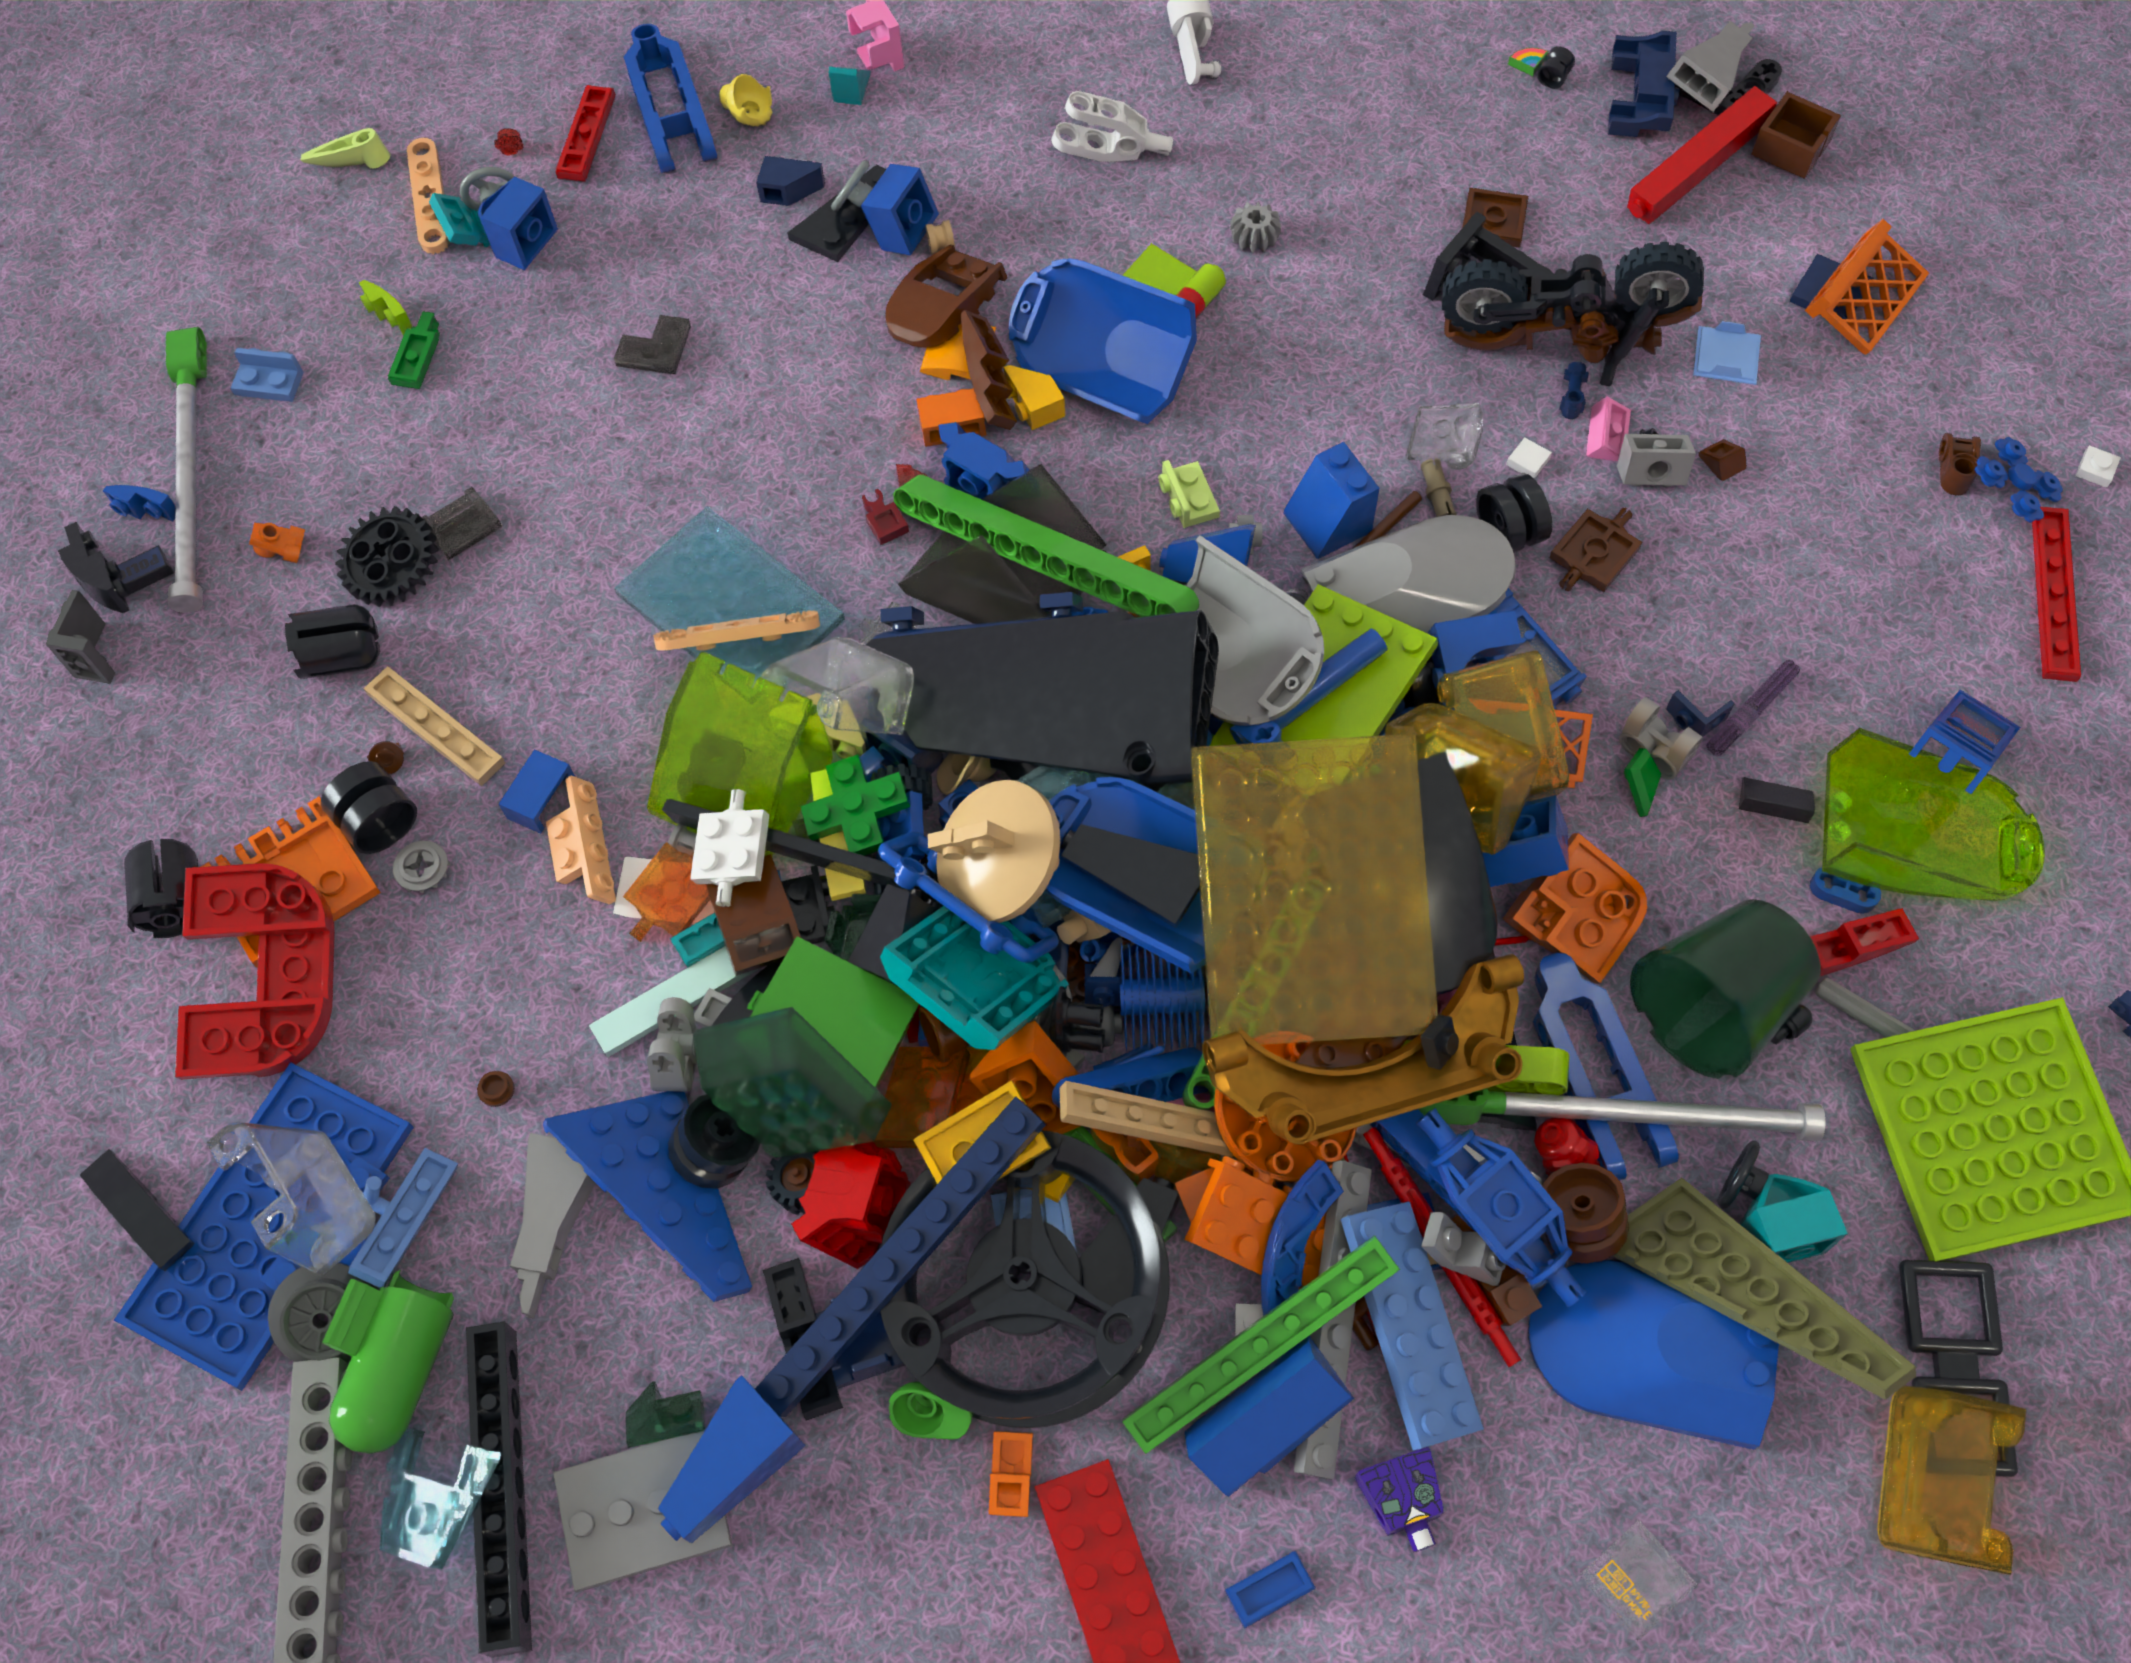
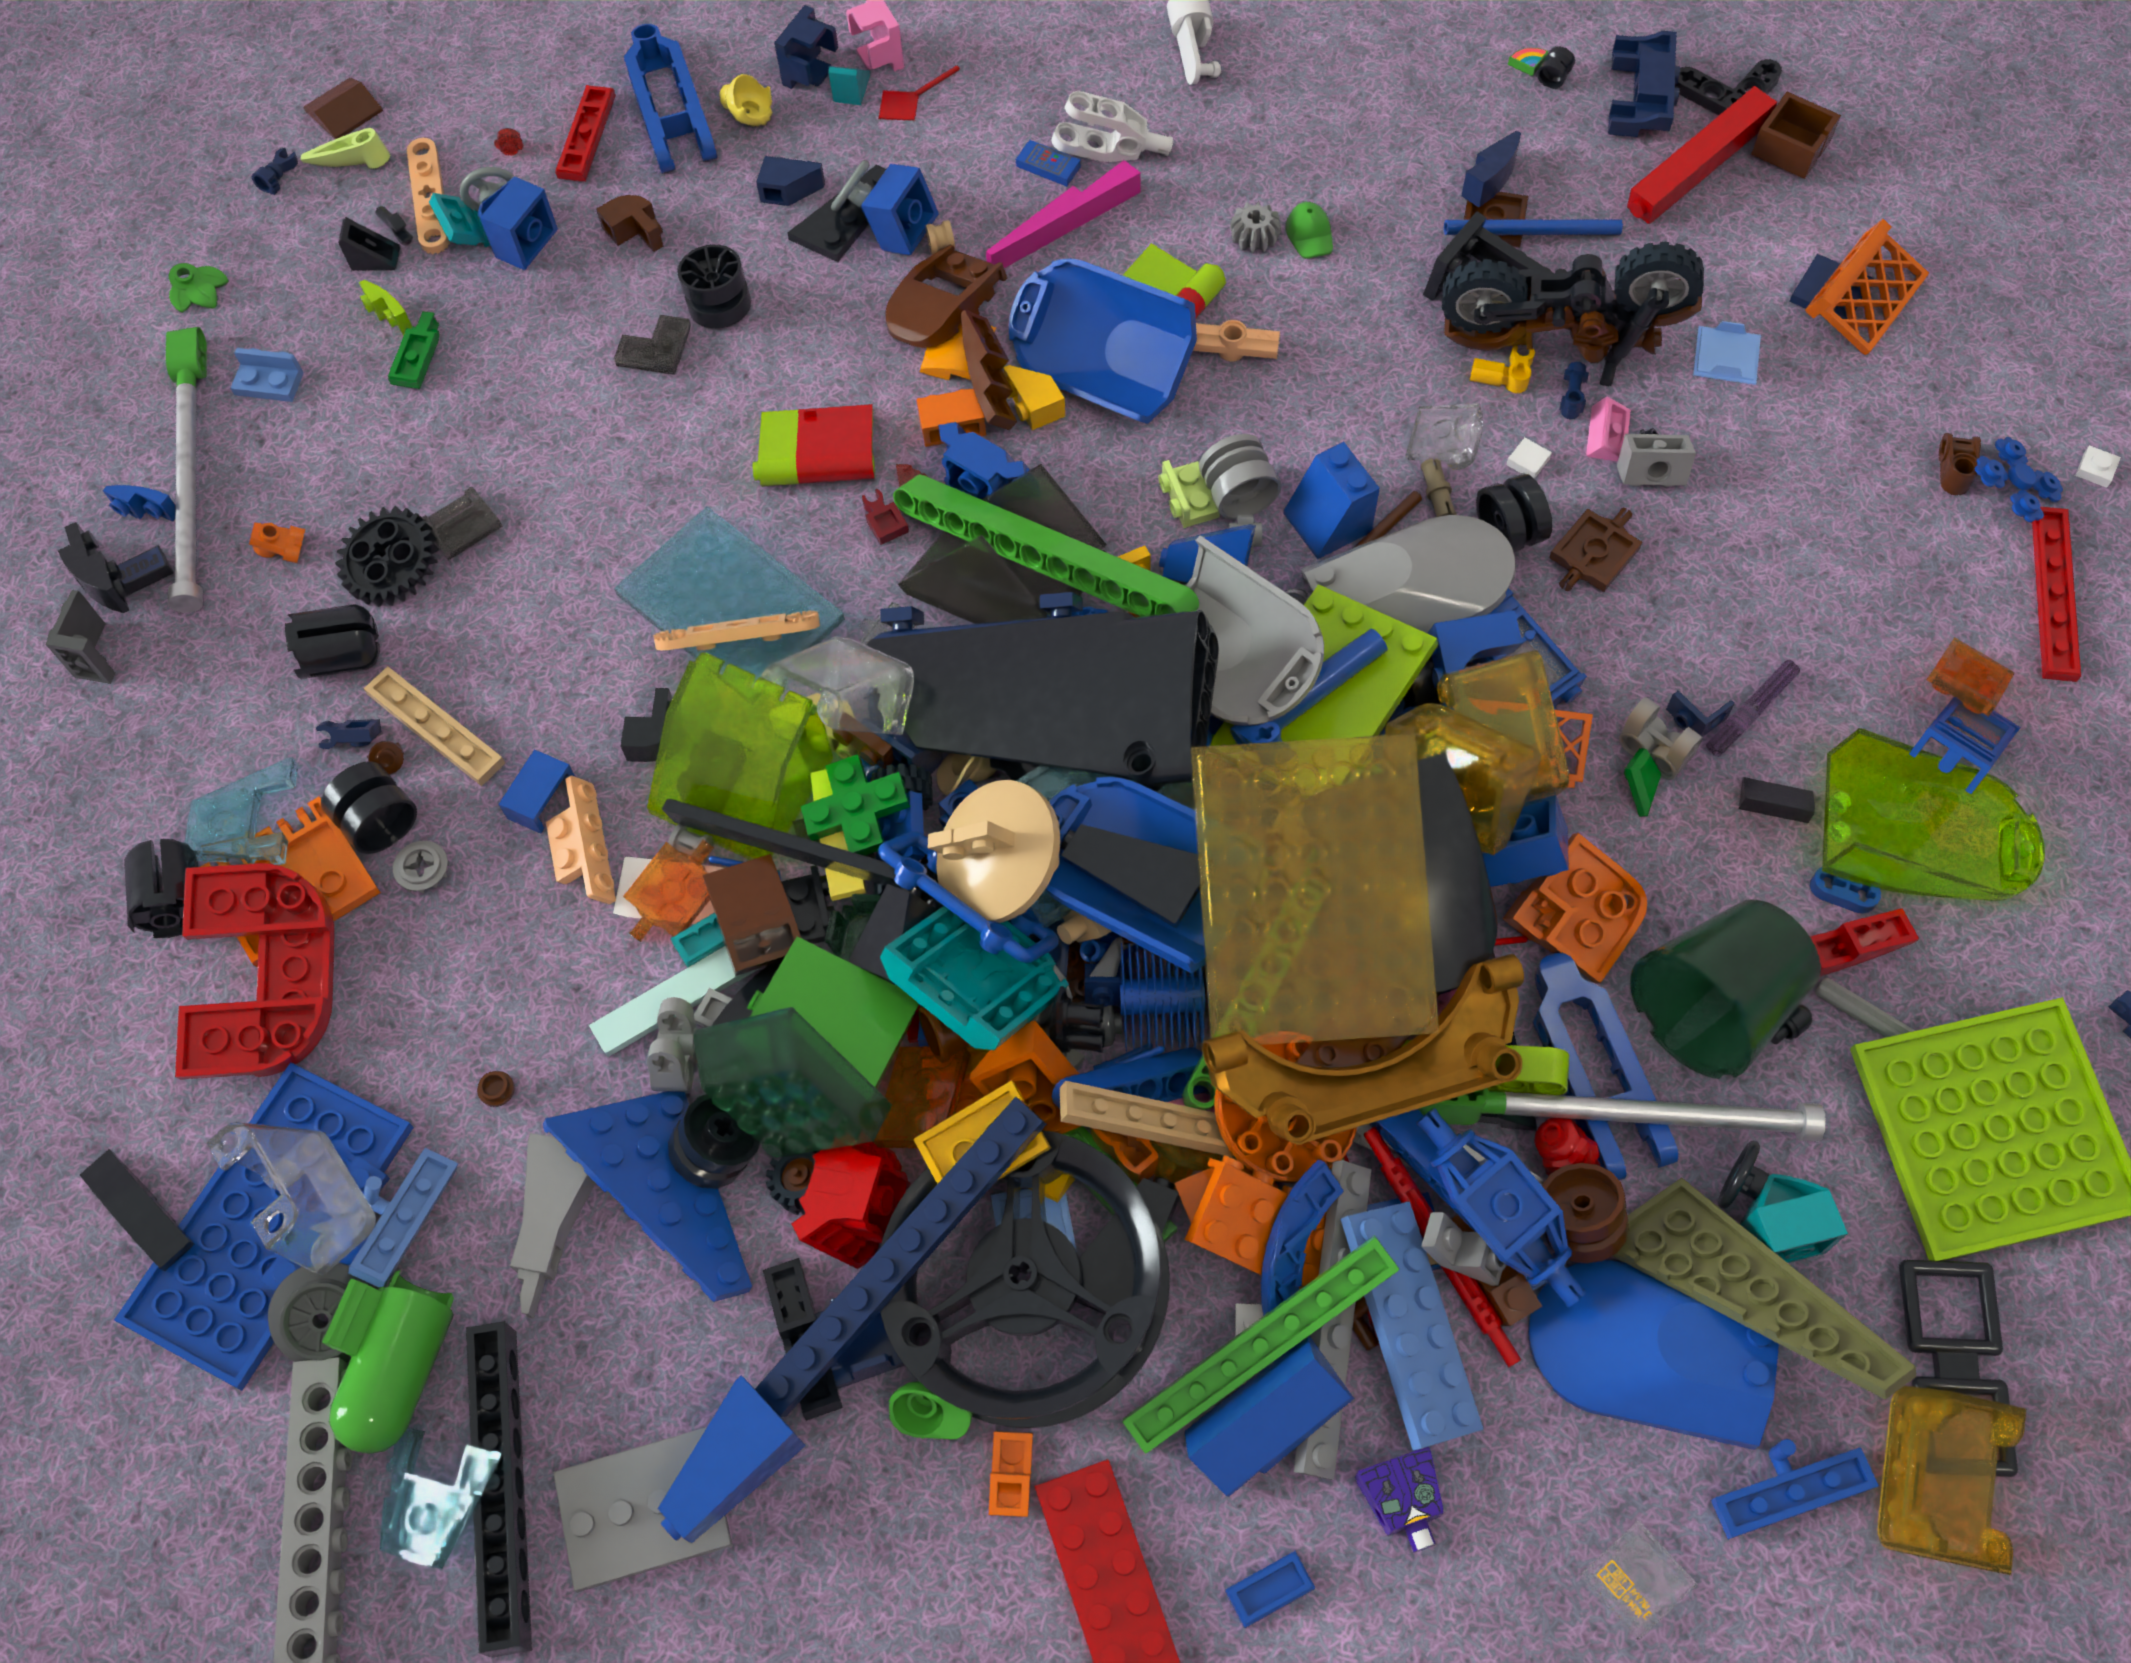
(196, 288): none -> bright green plate
(226, 819): none -> clear light blue wing
(267, 177): none -> dark blue piece
(343, 108): none -> reddish brown slope
(355, 732): none -> dark blue plate
(367, 249): none -> black slope
(395, 223): none -> black bar
(628, 217): none -> reddish brown brick
(643, 734): none -> black brick
(661, 1418): clear green slope -> none
(714, 286): none -> black wheel
(730, 847): white plate -> none
(801, 45): none -> dark blue panel
(815, 446): none -> red door
(870, 746): none -> reddish brown plate
(903, 104): none -> red piece
(1048, 163): none -> blue tile
(1067, 213): none -> dark pink slope
(1234, 341): none -> light nougat piece
(1239, 476): none -> light grey wheel
(1309, 230): none -> bright green cap
(1439, 1041): black plate -> none
(1491, 170): none -> dark blue slope
(1514, 377): none -> yellow bar
(1543, 226): none -> blue piece
(1711, 67): light grey piece -> none
(1724, 459): reddish brown slope -> none
(1793, 1490): none -> blue plate
(1970, 677): none -> clear orange plate

